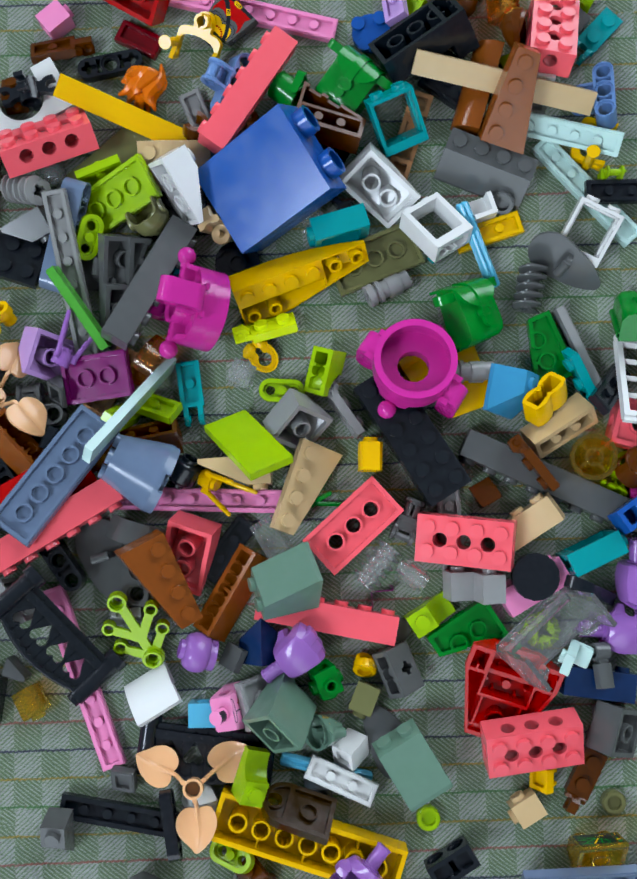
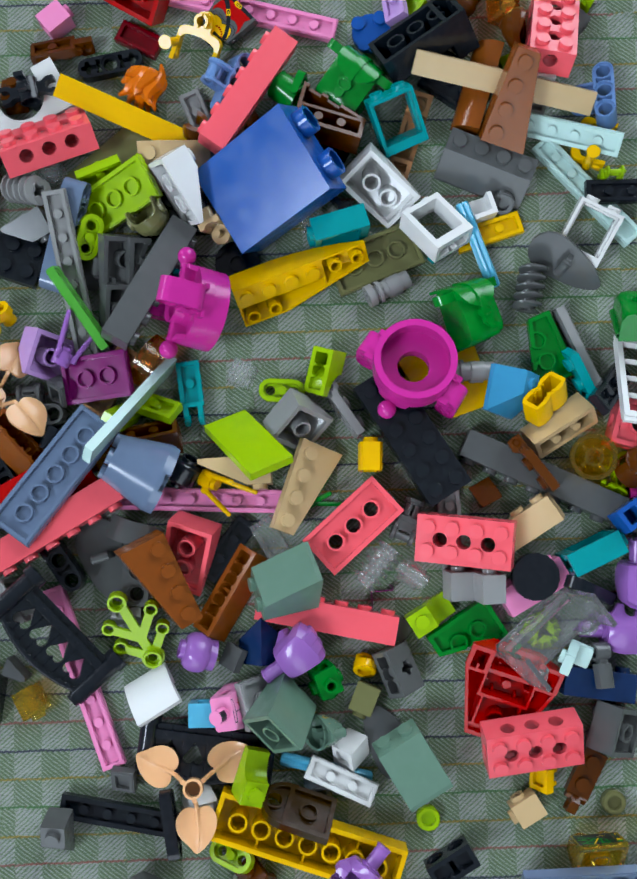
(250, 354): yellow piece -> none
(265, 329): neon yellow hinge -> none
(597, 34): teal hinge -> none

